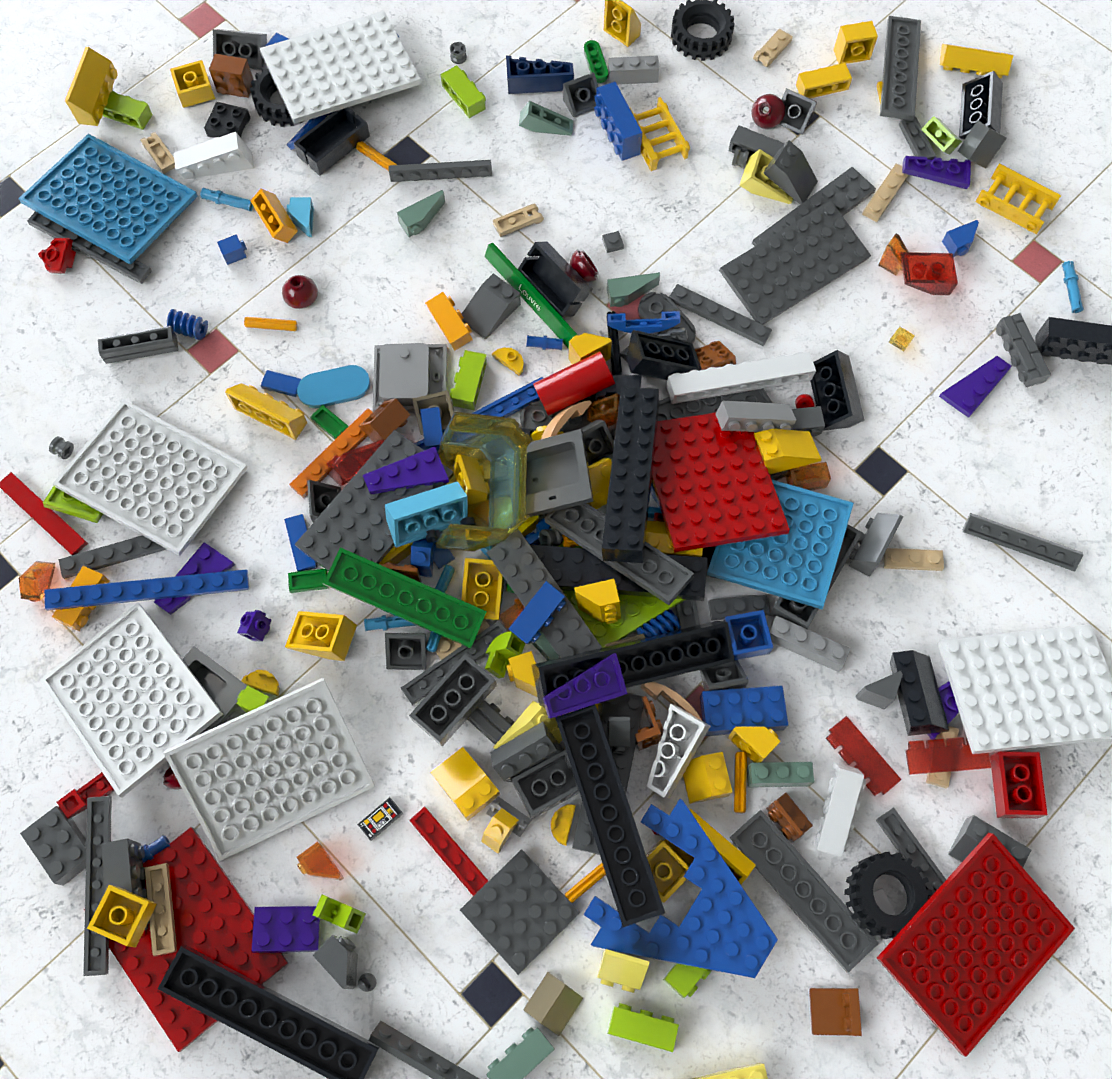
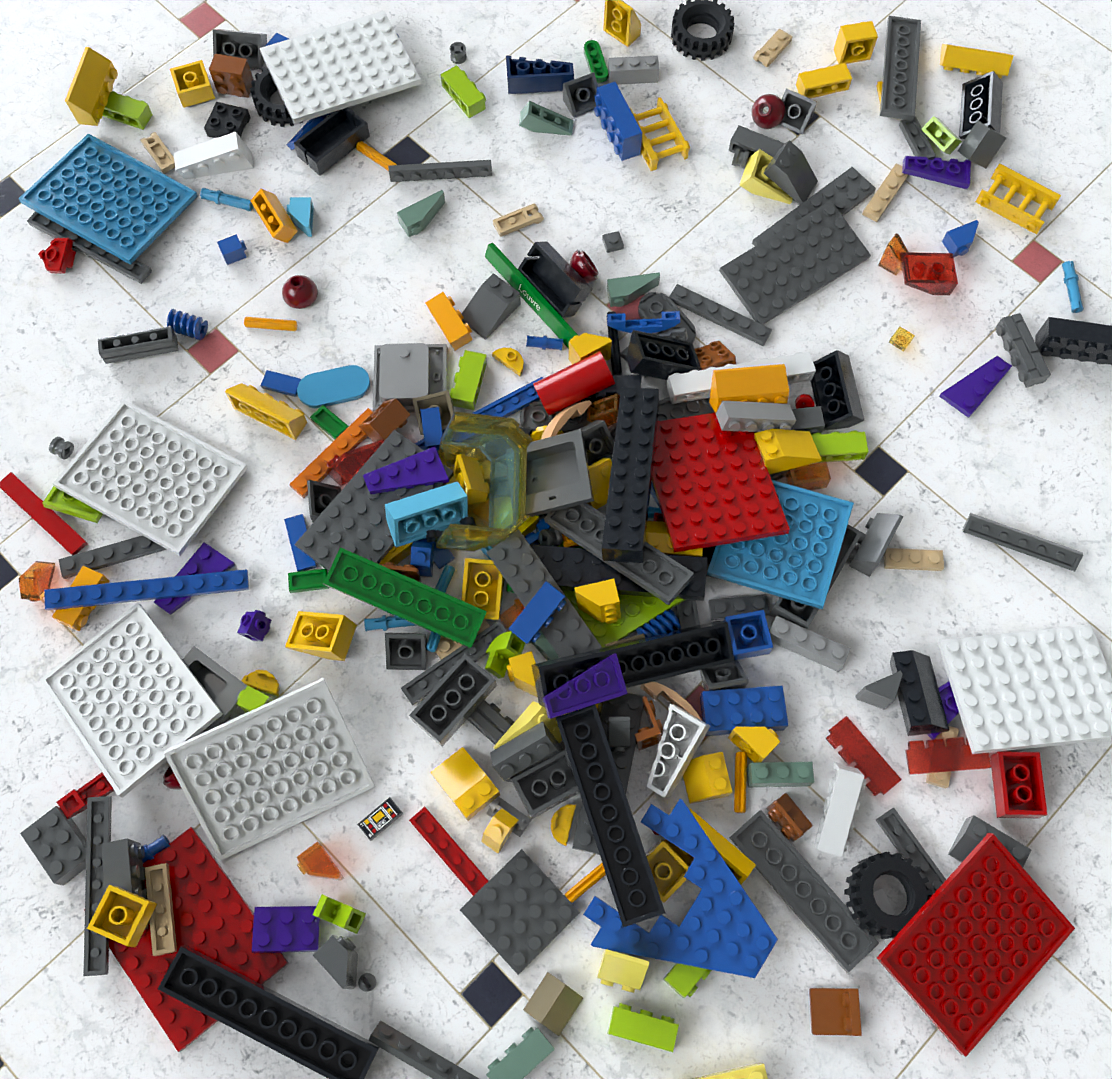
(750, 384): none -> light orange slope
(841, 446): none -> lime brick

